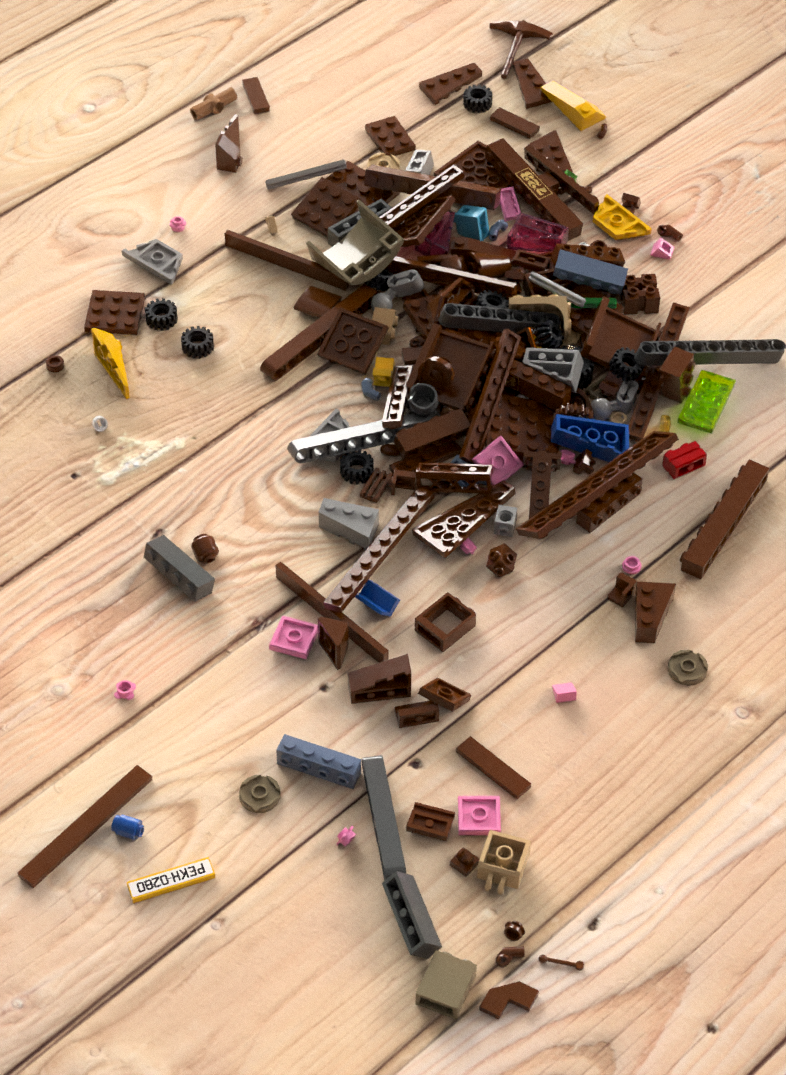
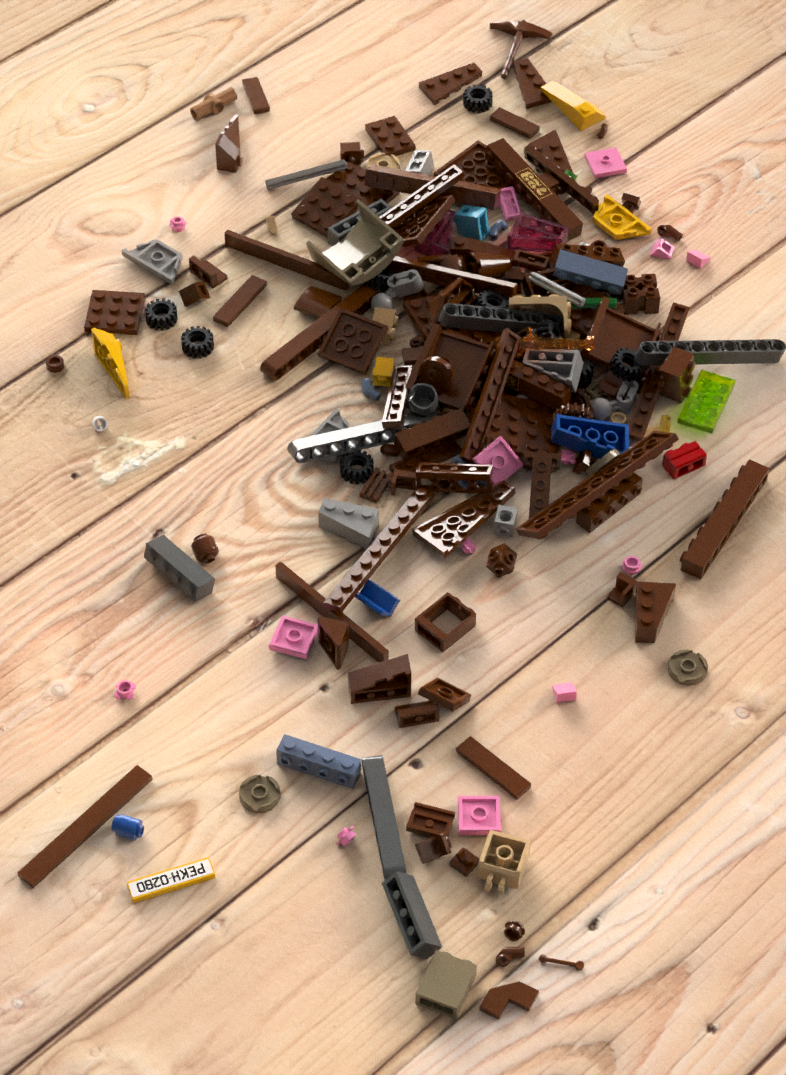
(194, 293): none -> reddish brown panel
(206, 272): none -> reddish brown panel
(240, 301): none -> reddish brown tile
(351, 152): none -> reddish brown brick
(433, 848): none -> reddish brown bracket
(531, 341): none -> clear orange plate
(603, 461): none -> dark tan tile
(605, 163): none -> bright pink plate
(697, 258): none -> bright pink slope

